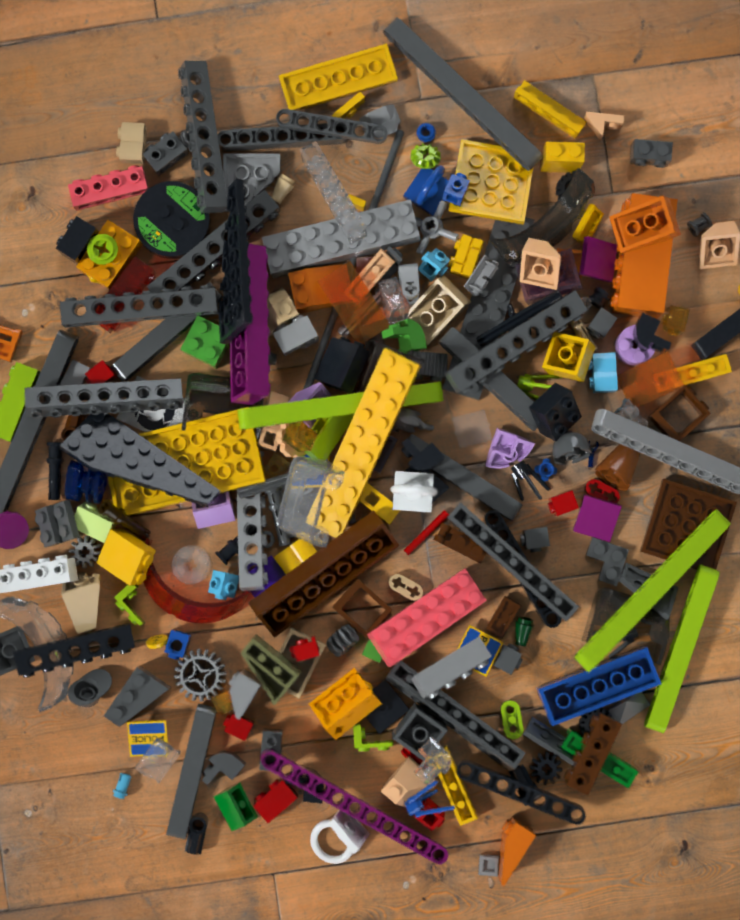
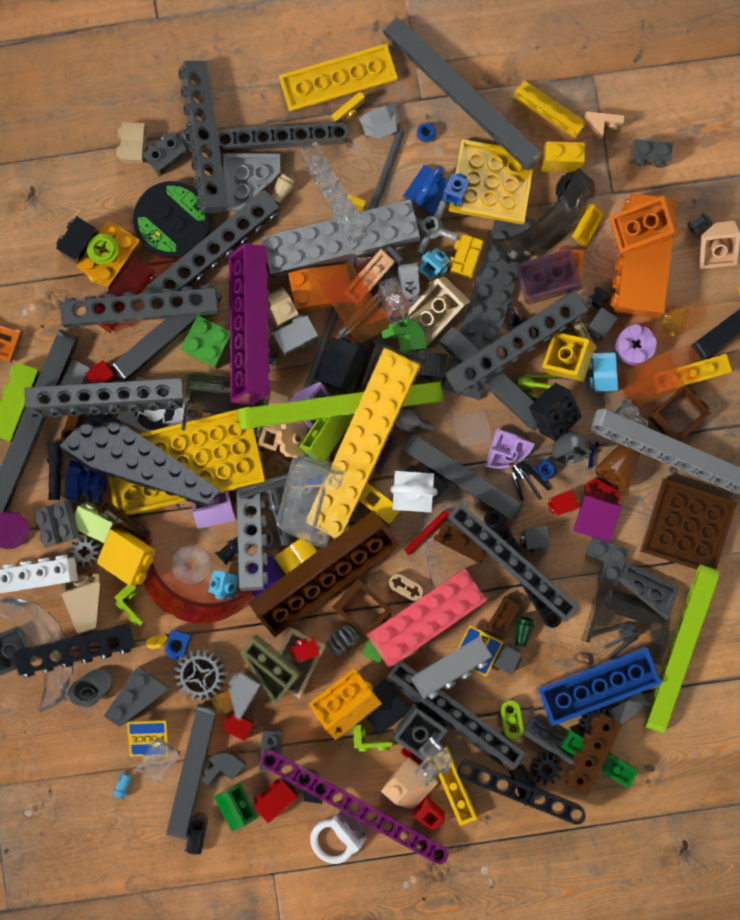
(108, 188): coral brick -> none
(235, 307): black wing -> none
(299, 436): clear yellow brick -> none
(331, 129): dark grey beam -> none
(414, 803): blue plant -> none
(423, 460): black brick -> none
(430, 160): lime gear -> none
(477, 280): light grey hinge -> none
(488, 865): light grey tile -> none
(514, 844): orange slope -> none
(518, 318): black axle -> none
(540, 264): light nougat slope -> none
(598, 259): magenta tile -> none
(644, 334): black brick -> none
(651, 590): lime beam -> none

